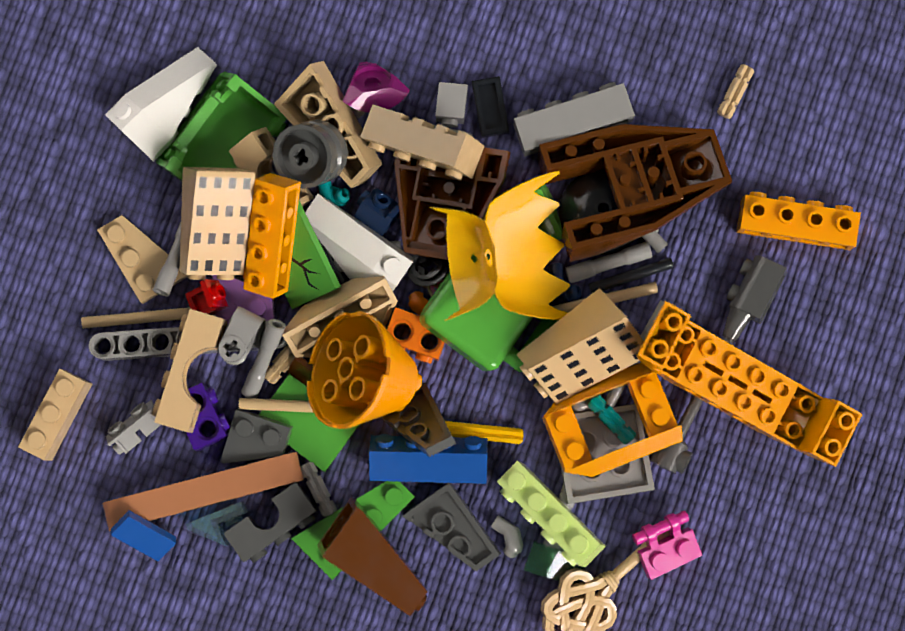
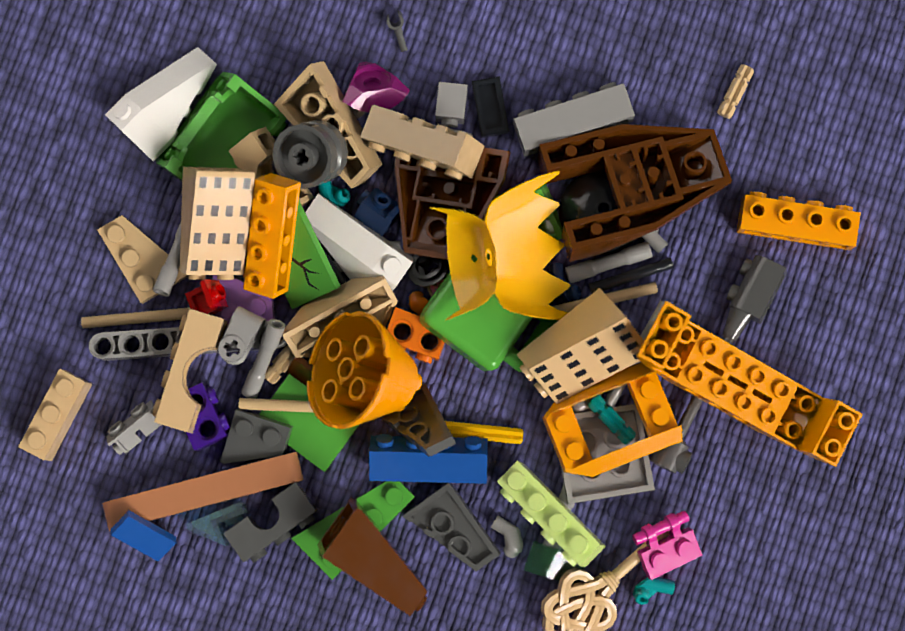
(318, 489): light grey axle -> none
(397, 27): none -> dark grey hand
(647, 588): none -> teal arm

